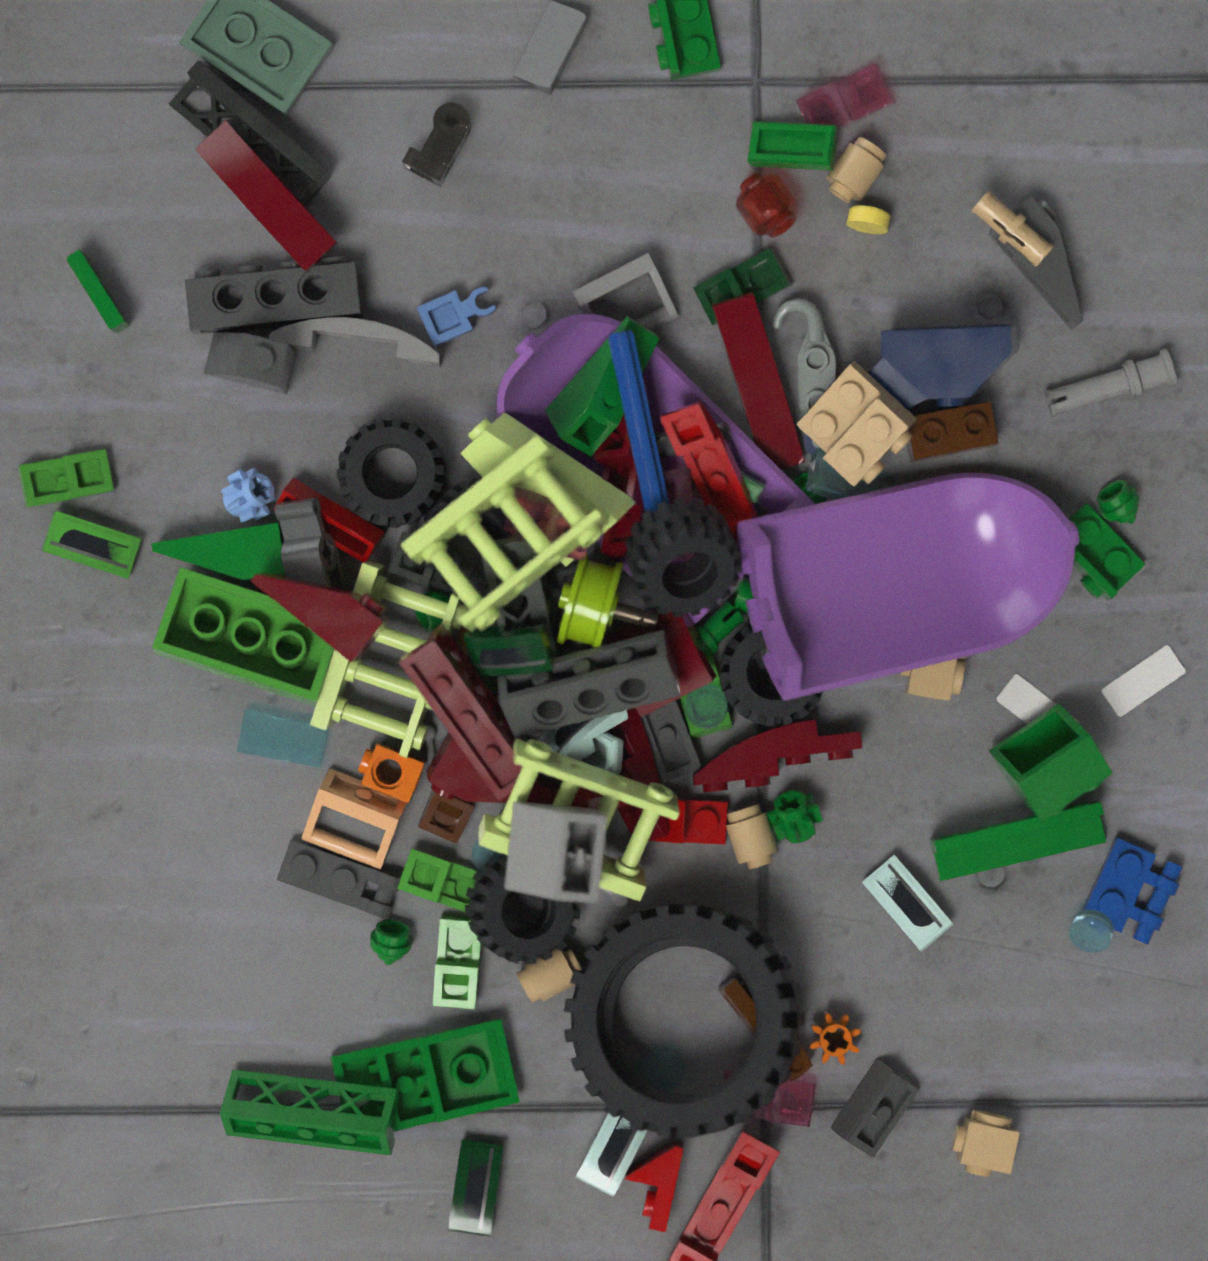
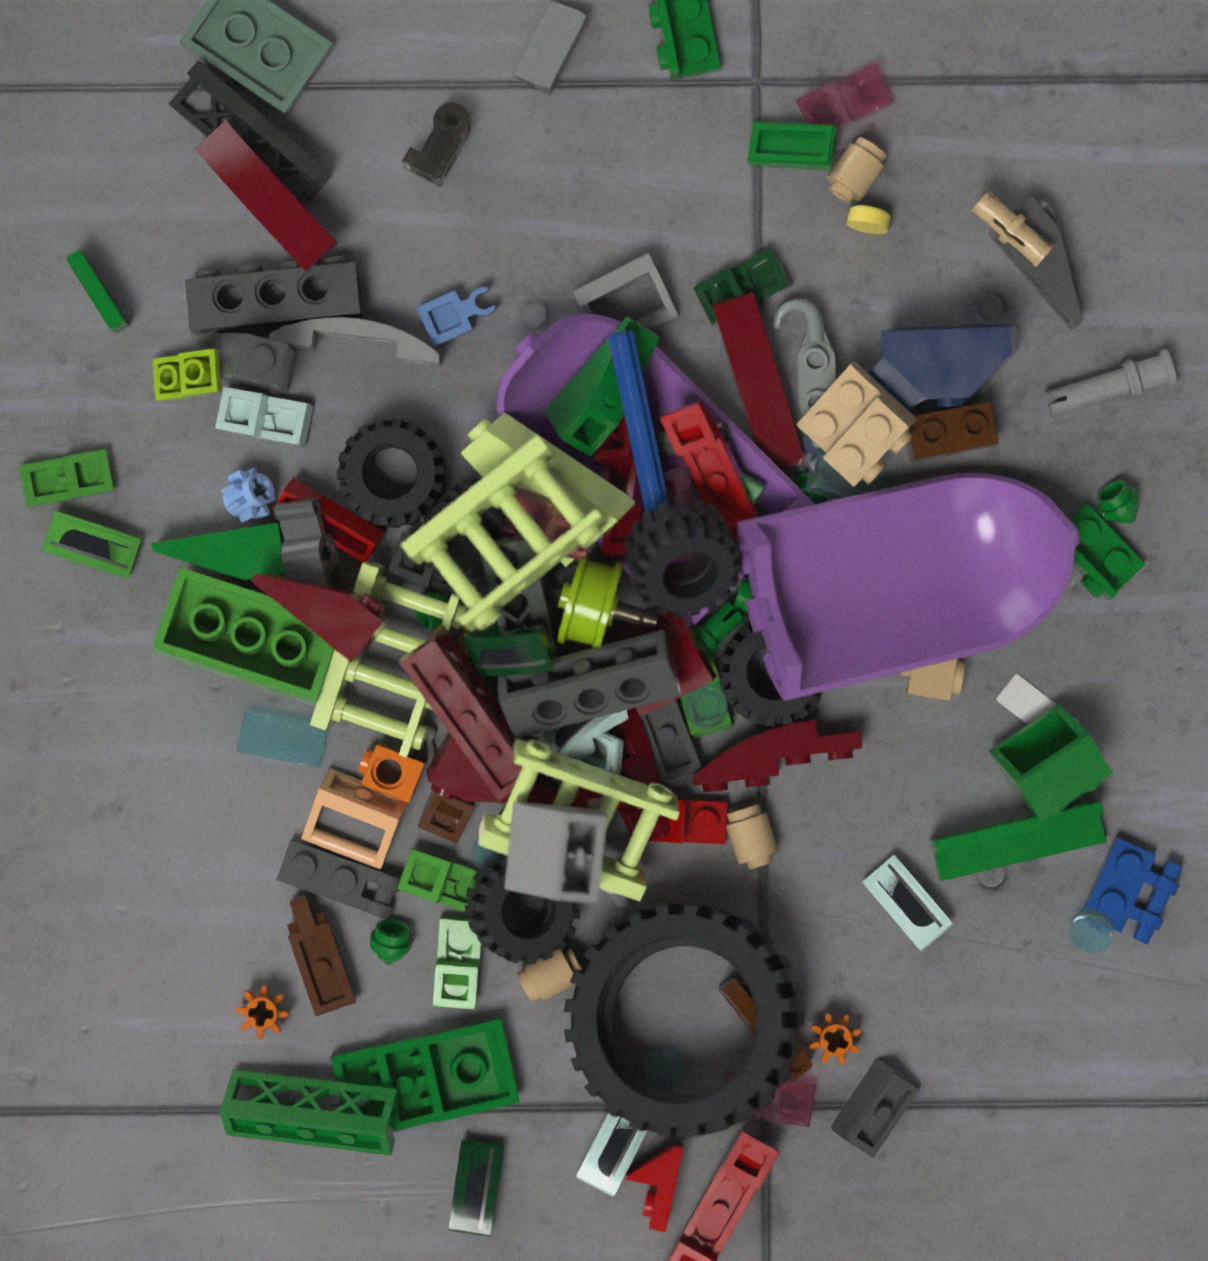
(187, 375): none -> lime slope
(253, 1019): none -> orange gear
(264, 416): none -> light aqua slope
(319, 958): none -> reddish brown hinge
(767, 204): clear red head -> none
(794, 816): green gear -> none
(986, 1143): tan brick -> none
(1143, 681): white sticker -> none

